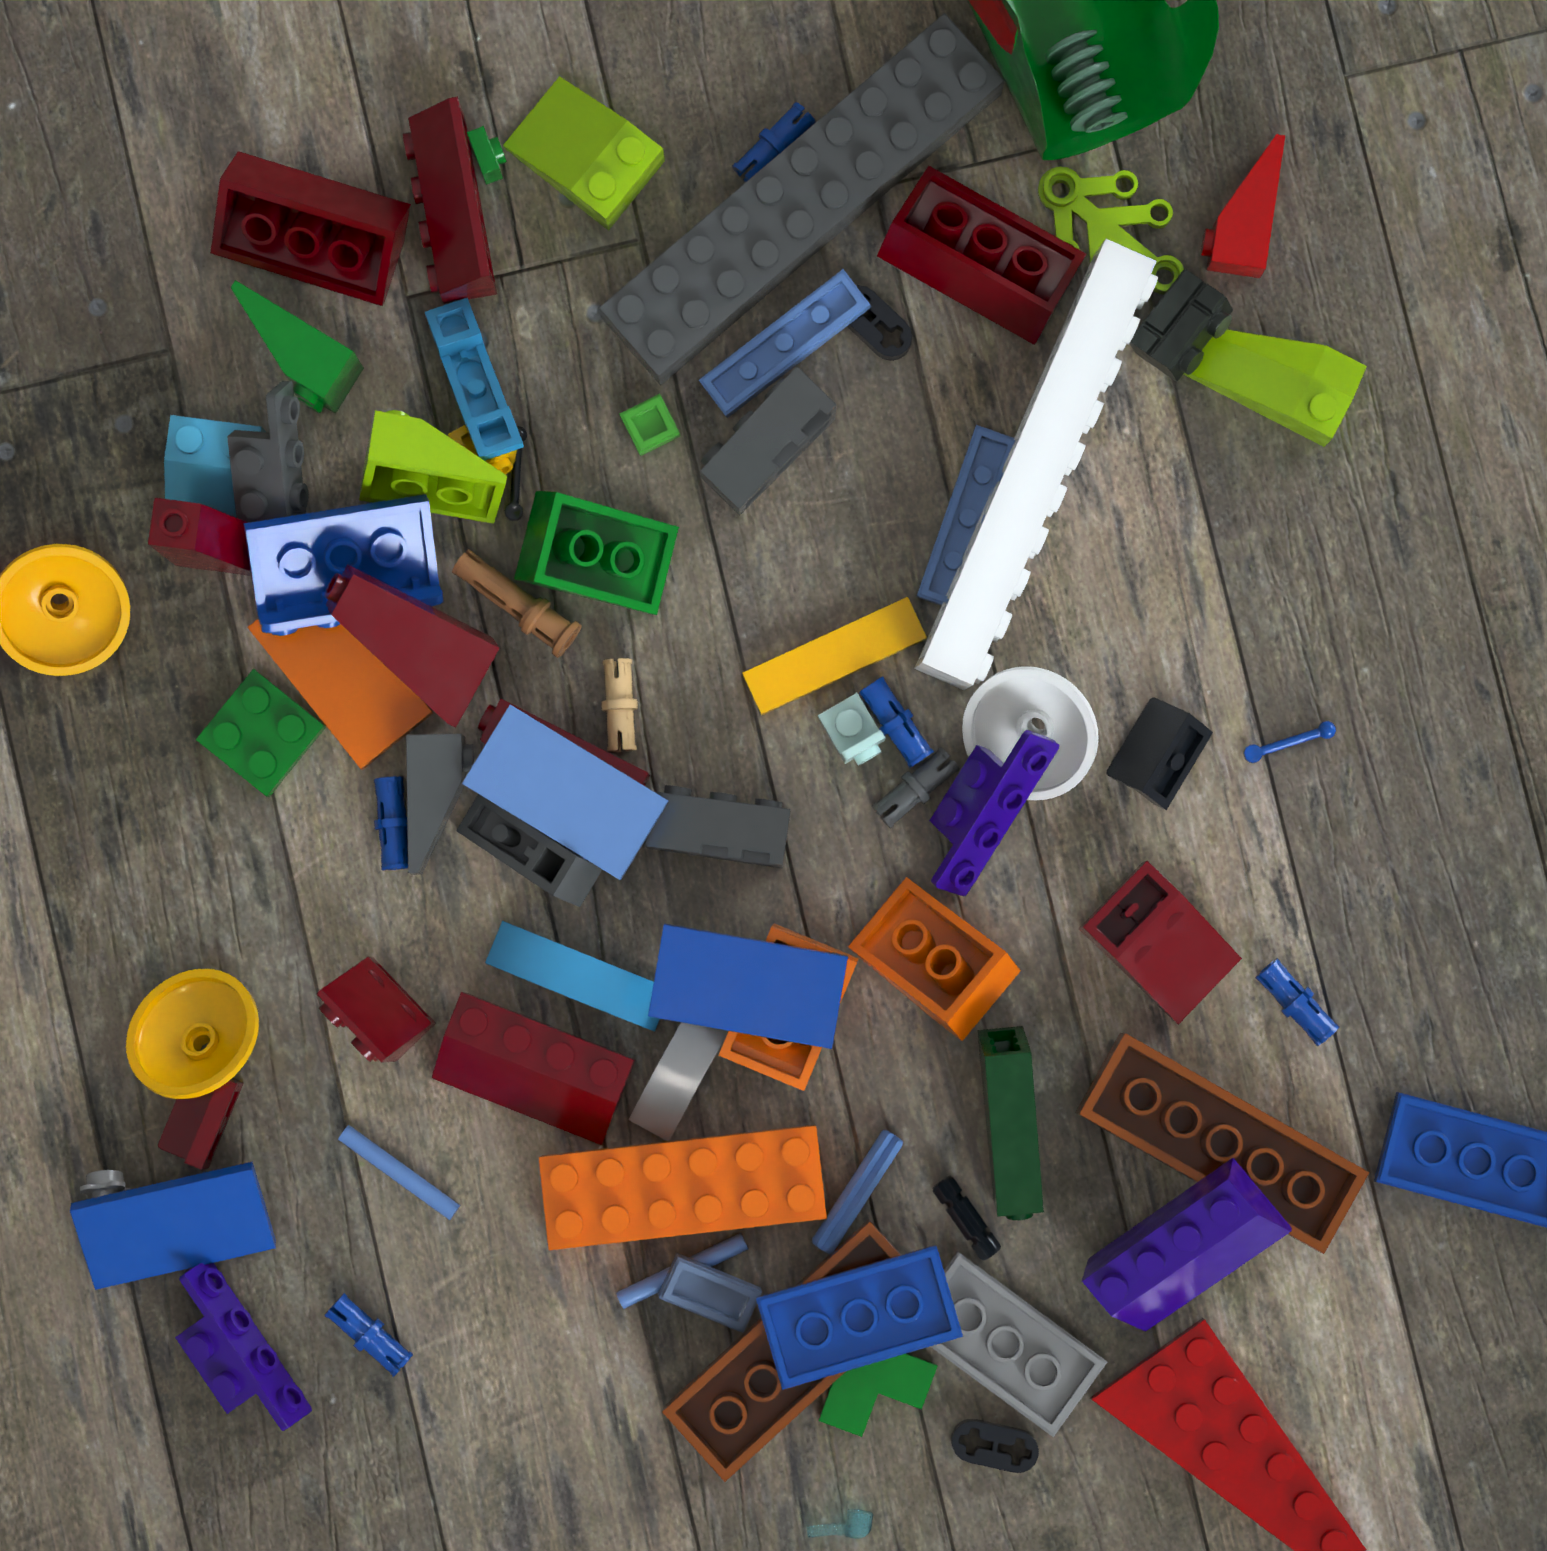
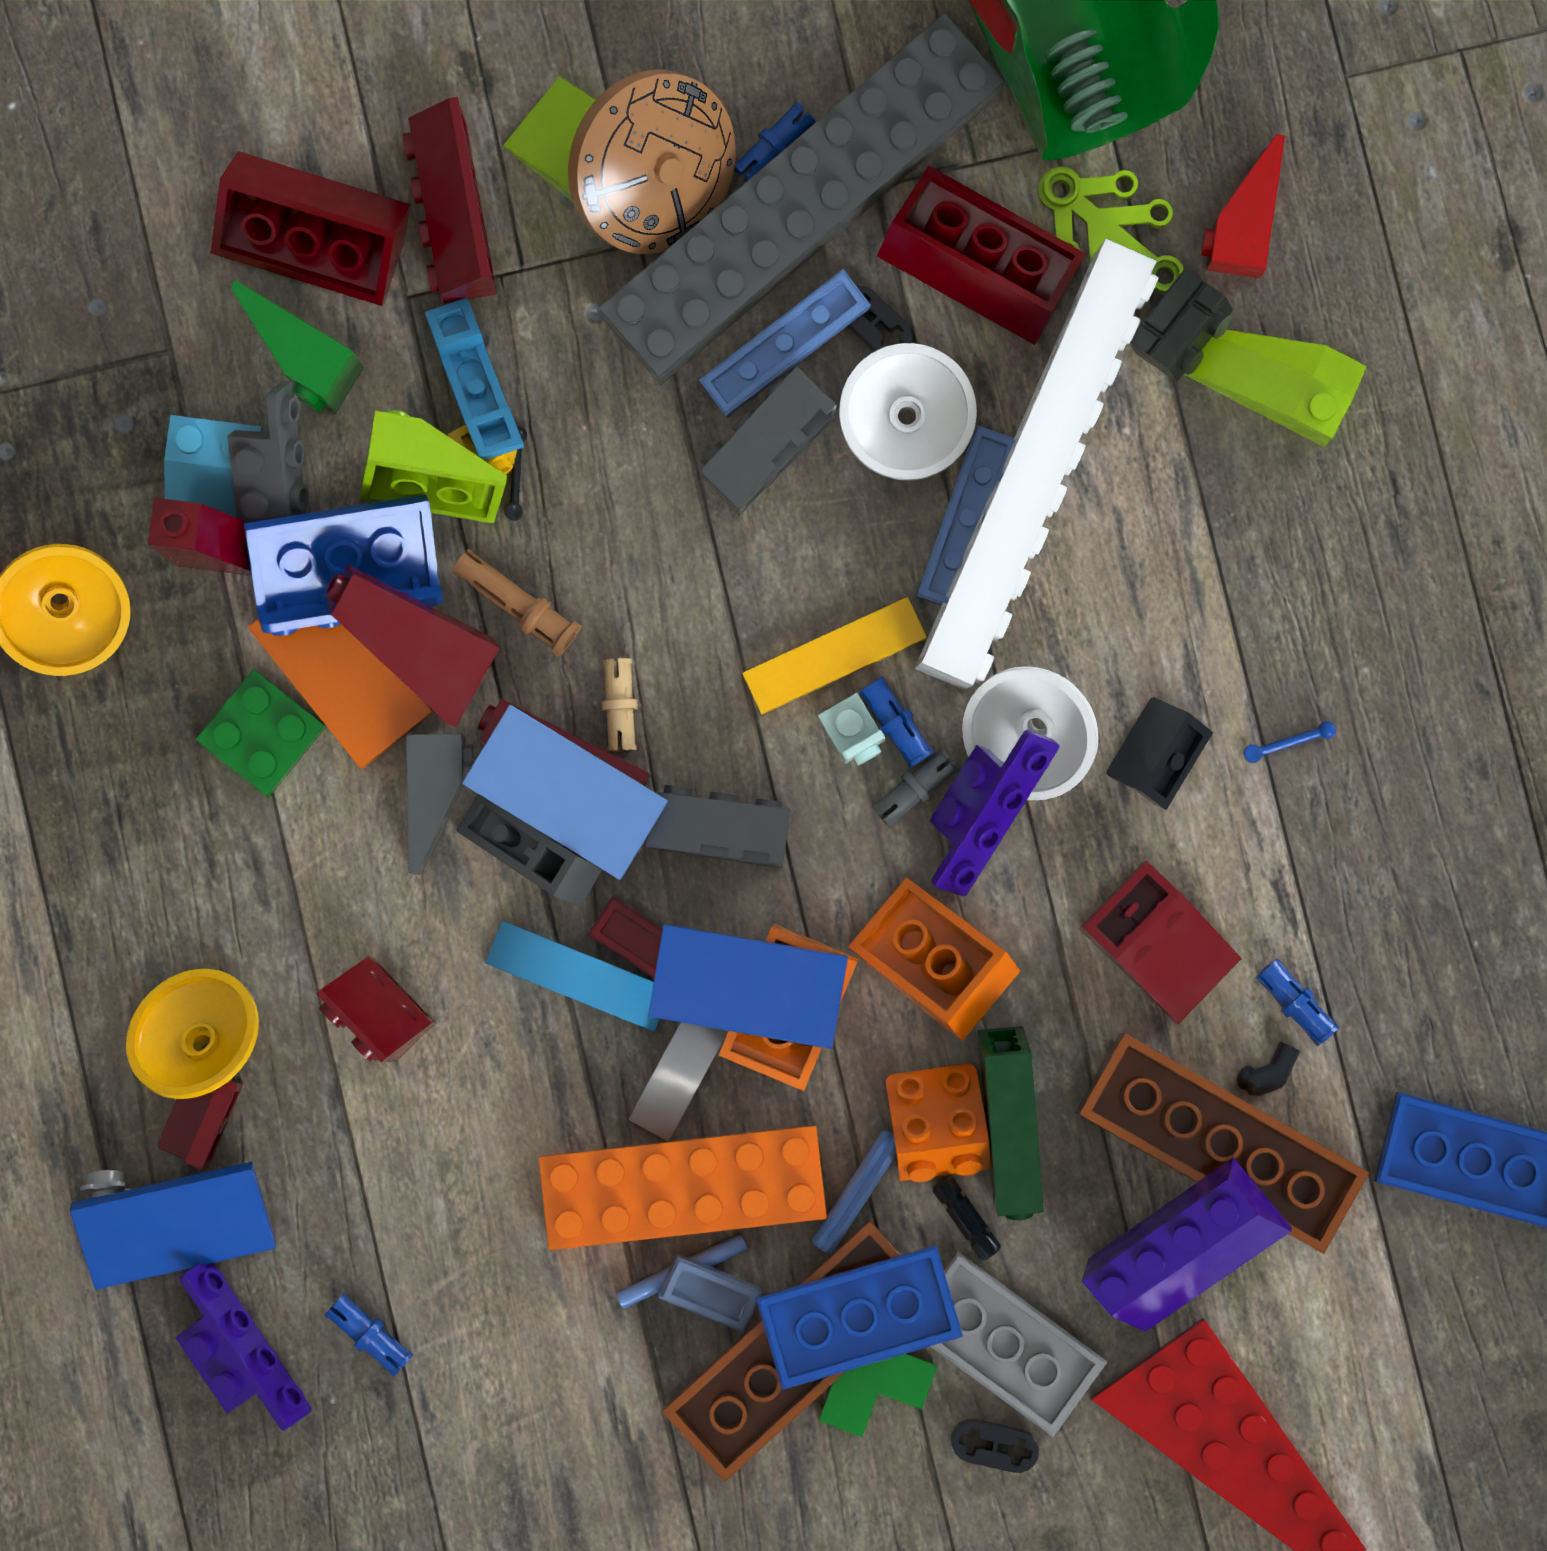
(392, 822): blue pin -> none
(399, 1172): medium blue bar -> none
(488, 154): green plate -> none
(532, 1068): dark red slope -> none
(596, 552): green slope -> none
(628, 935): none -> dark red tile
(650, 424): bright green tile -> none
(651, 160): none -> medium nougat dish
(857, 1526): clear light blue hand -> none
(913, 380): none -> white dish
(938, 1122): none -> orange bracket
(1269, 1077): none -> black arm

